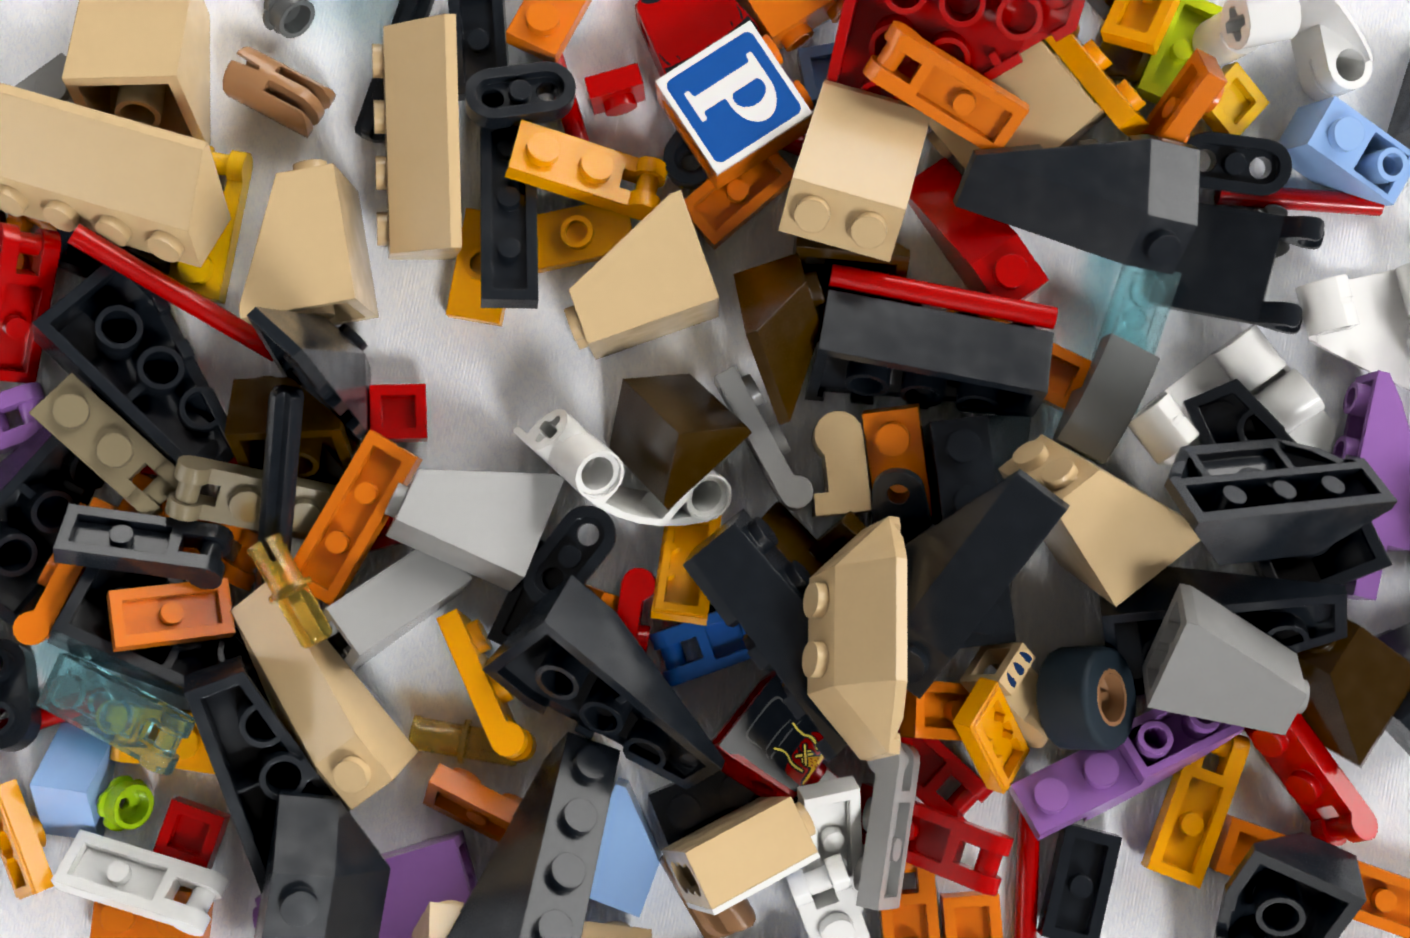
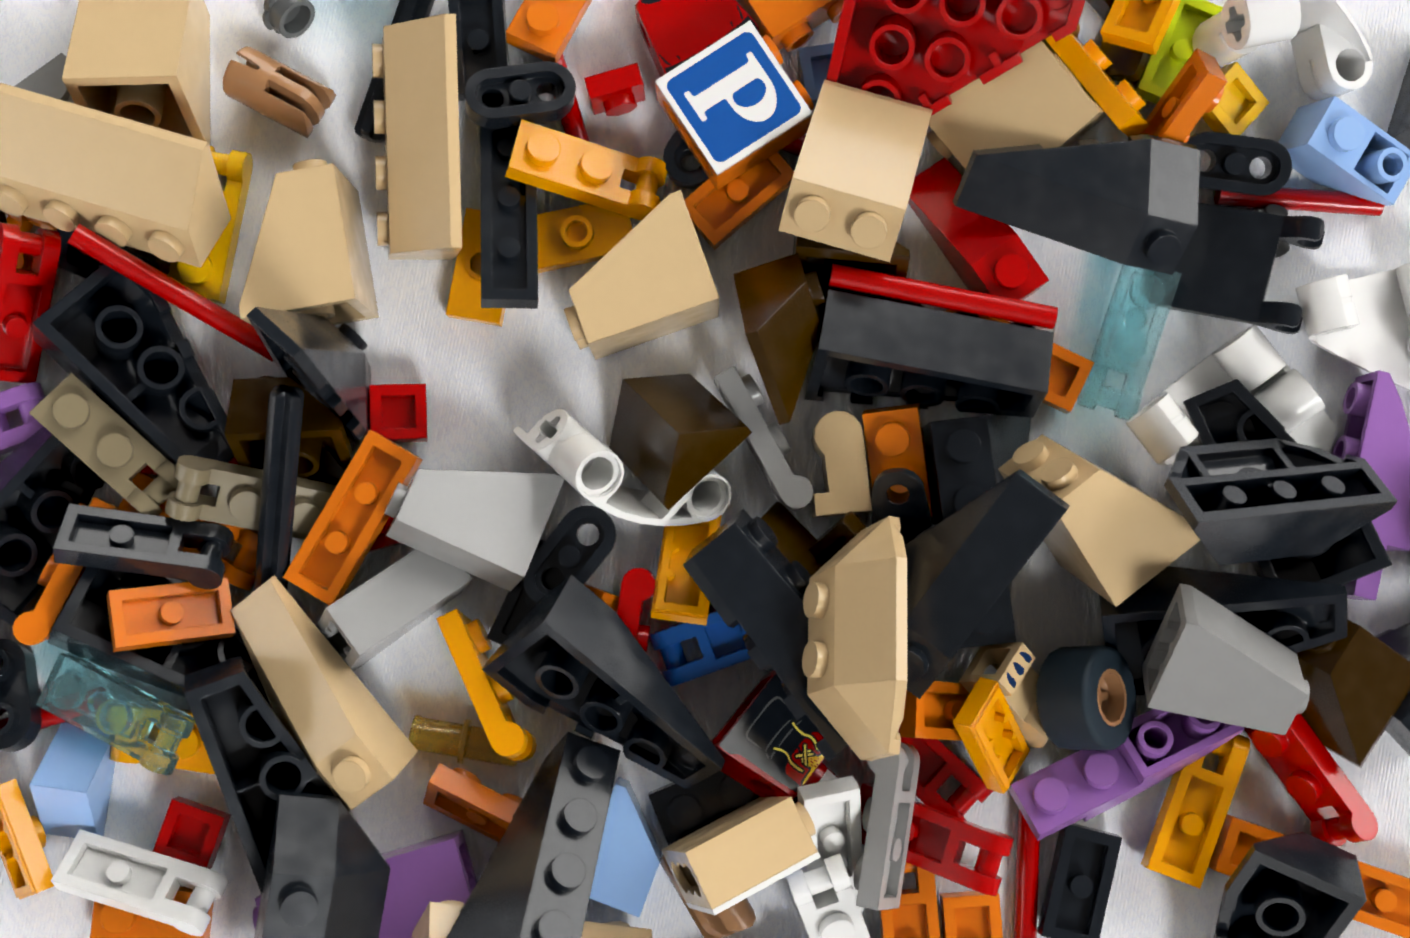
(136, 808): lime plate -> none
(291, 592): clear yellow axle -> none
(946, 89): orange plate -> none
(1107, 400): dark grey slope -> none

